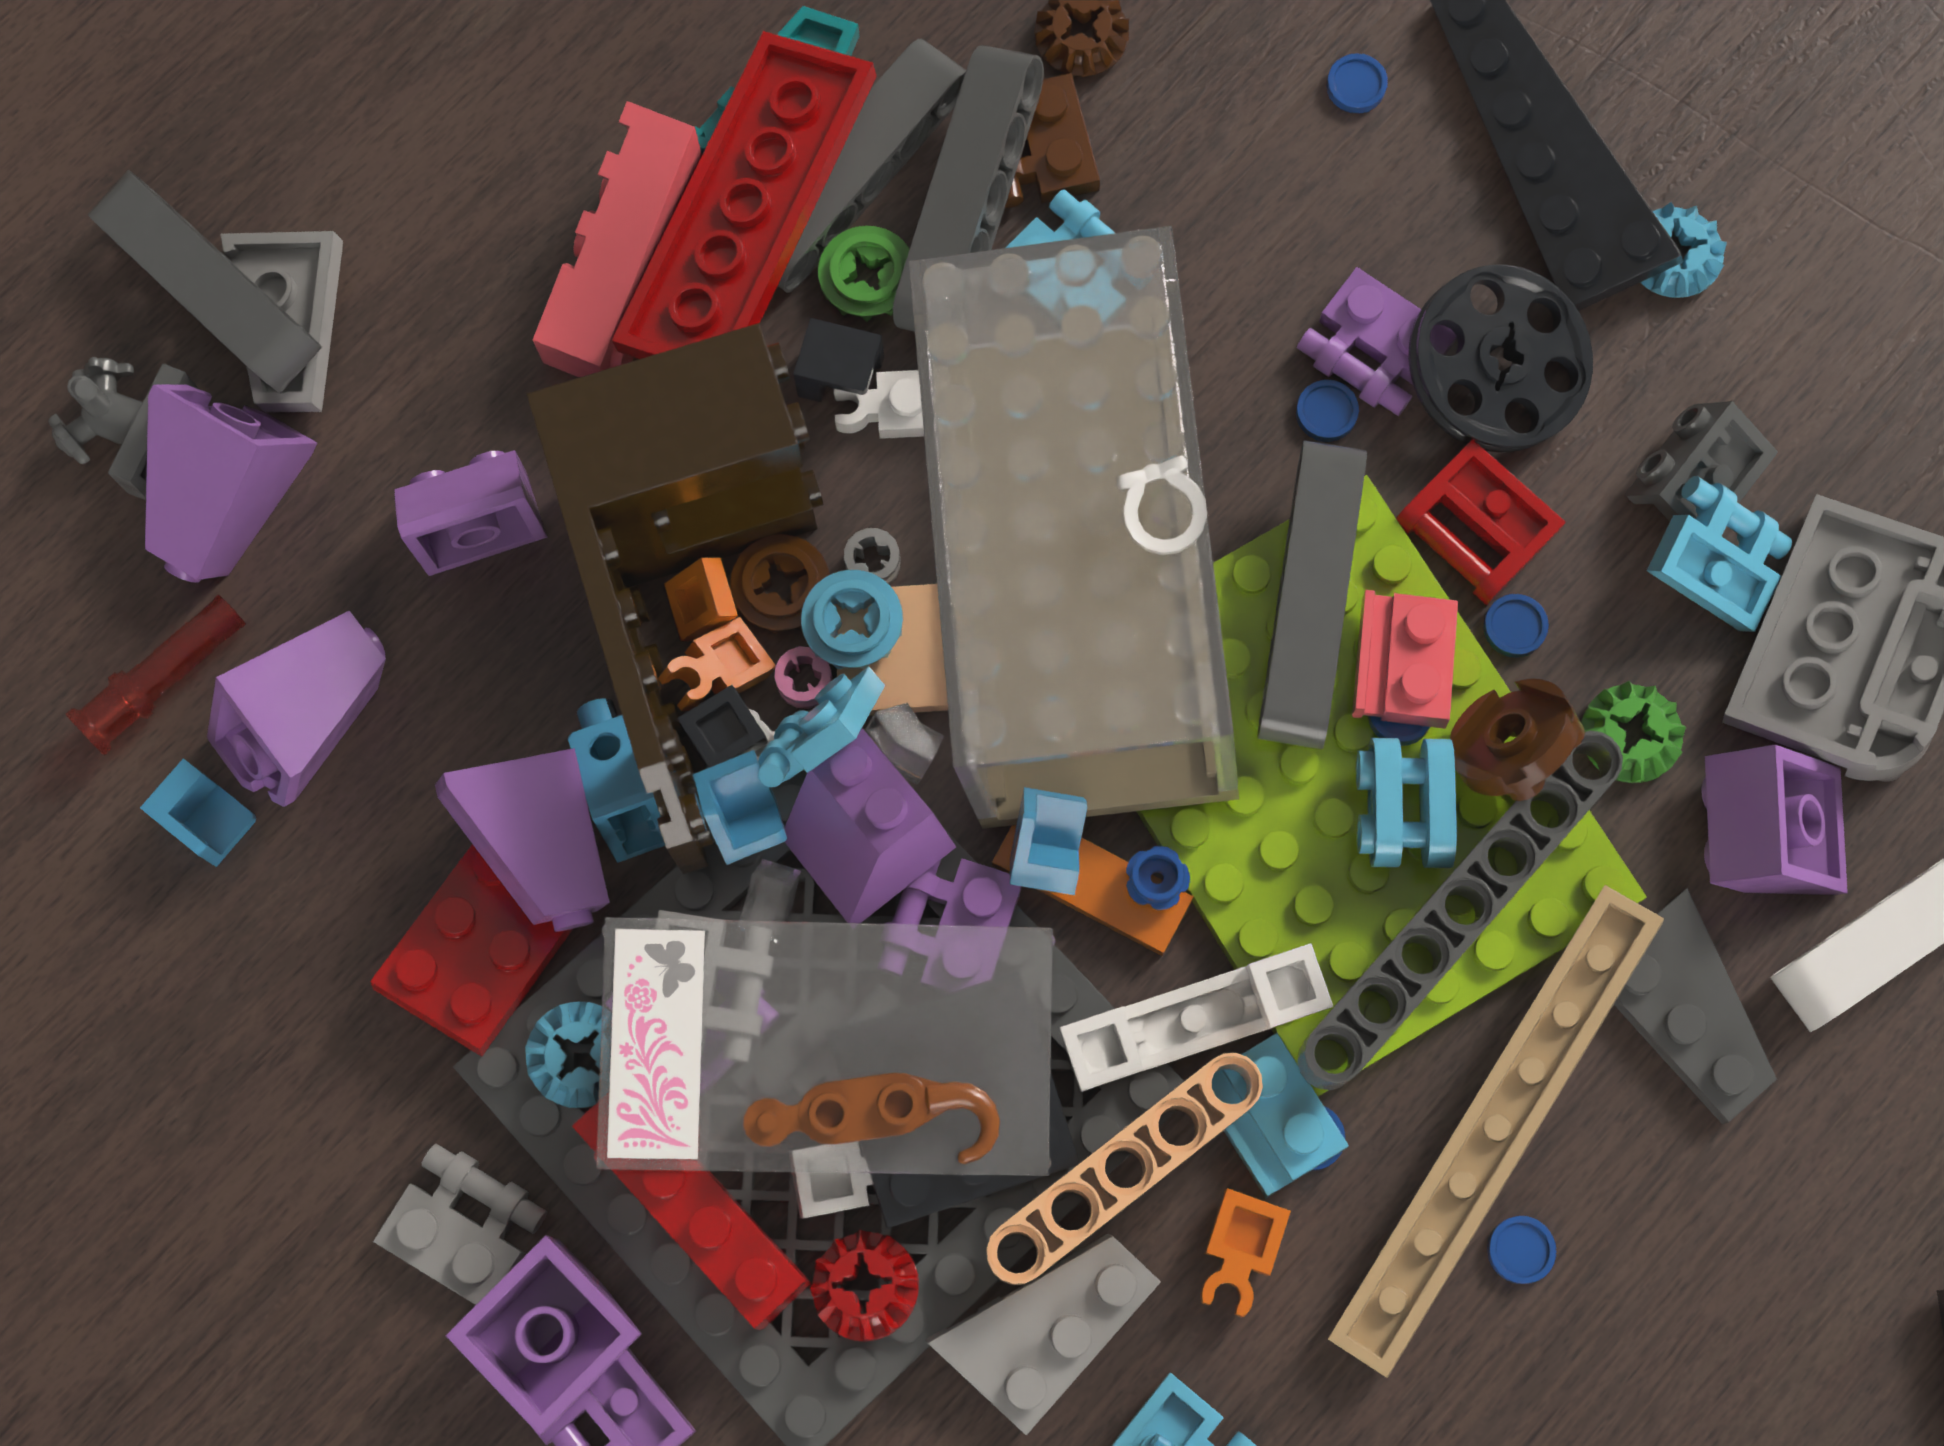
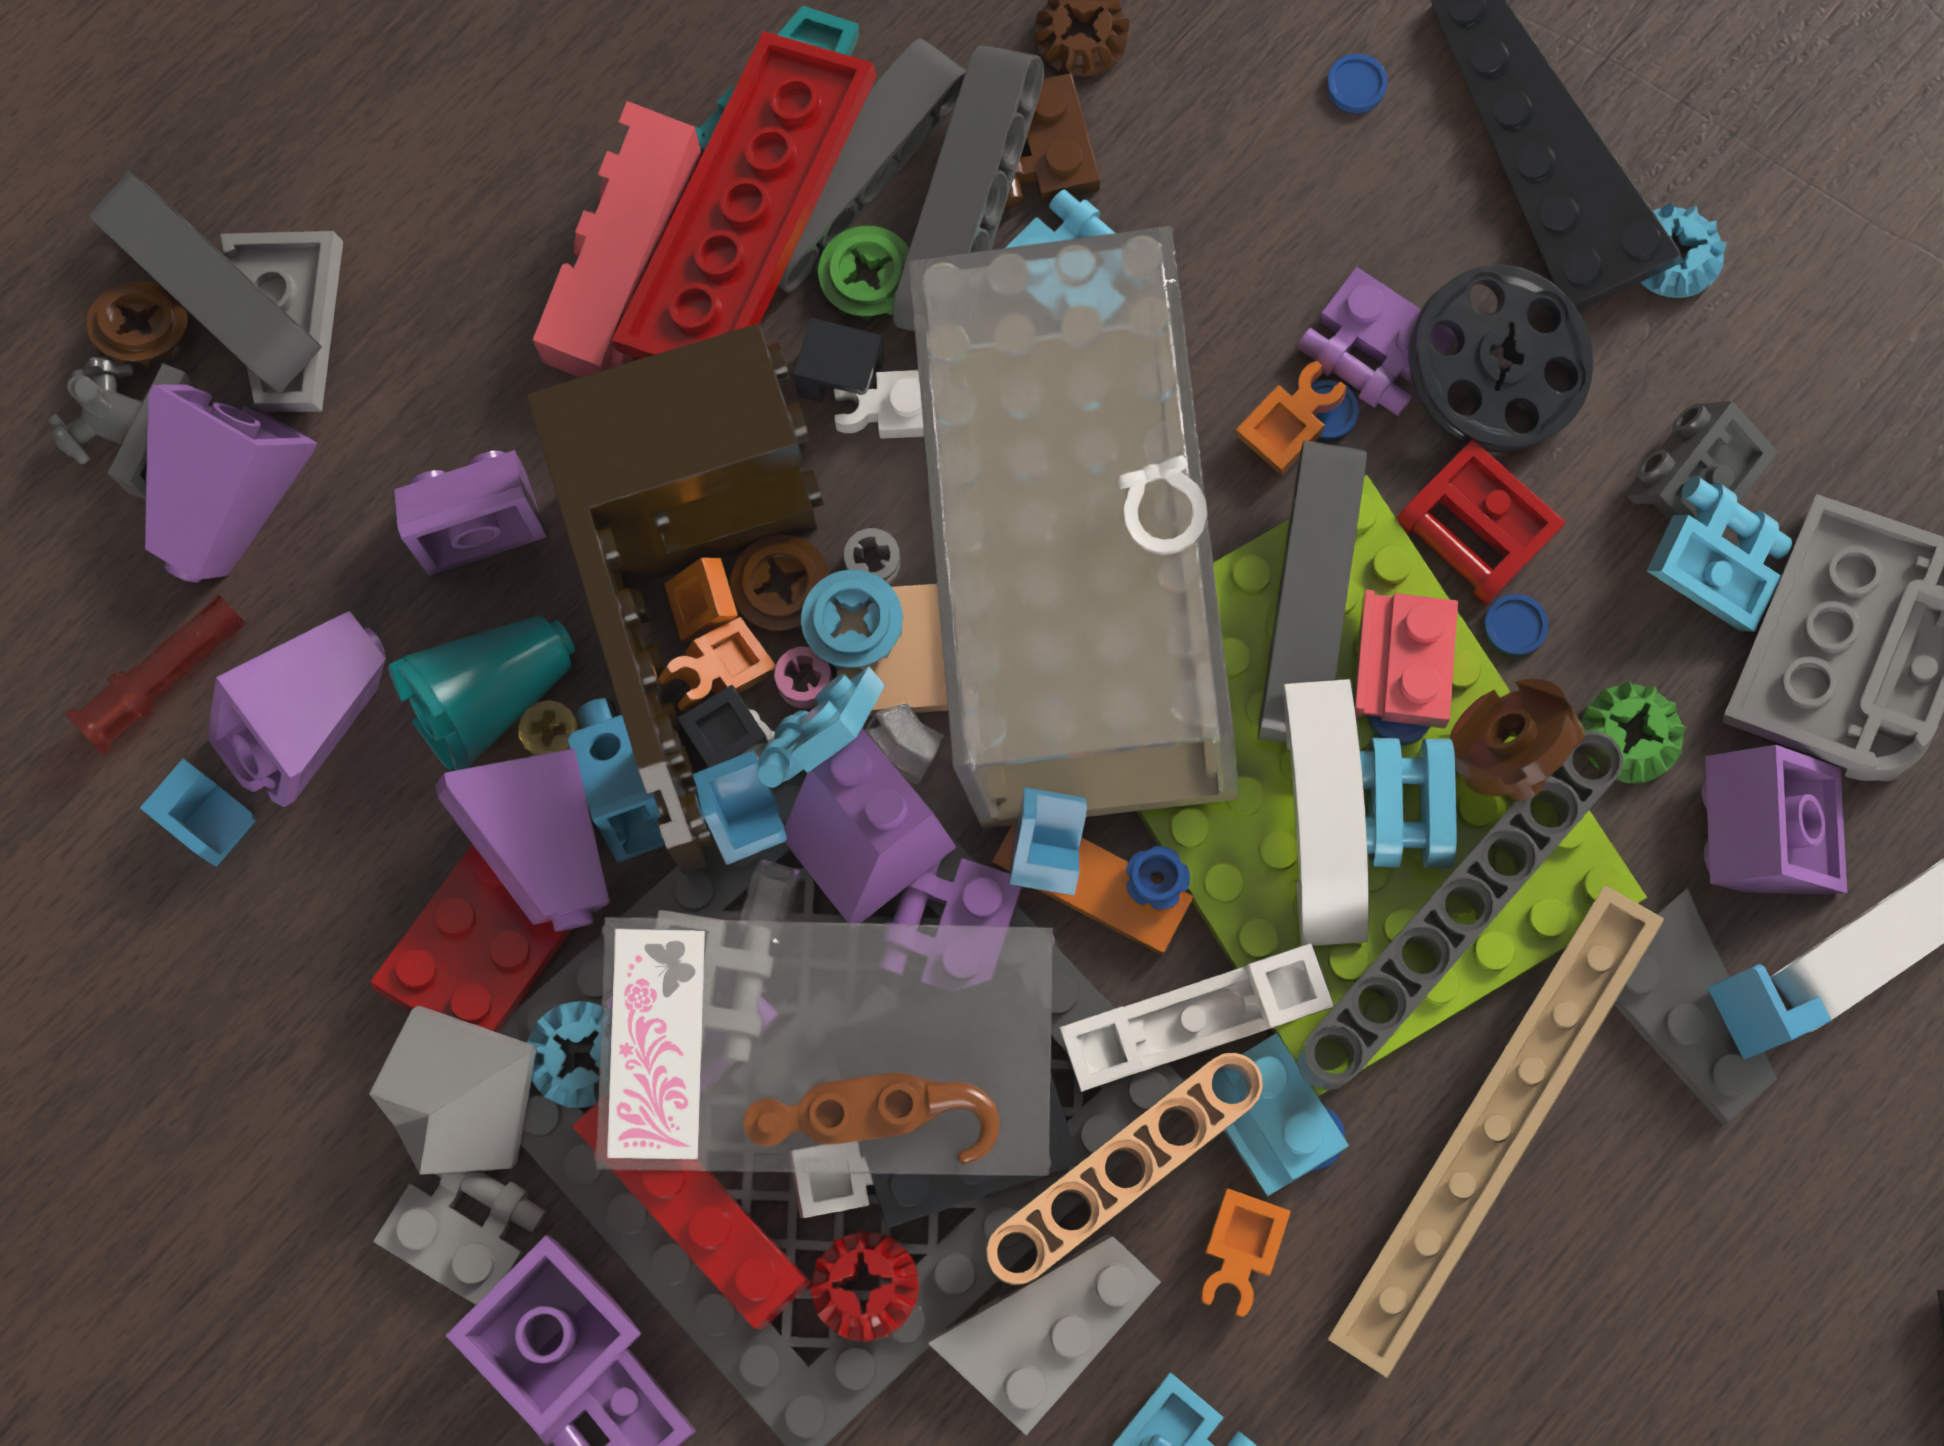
(143, 304): none -> reddish brown gear
(456, 1093): none -> light grey slope
(480, 685): none -> teal cone
(539, 722): none -> clear yellow bush
(1285, 421): none -> orange plate
(1328, 812): none -> white slope
(1521, 1250): blue piece -> none
(1758, 1014): none -> dark azure panel

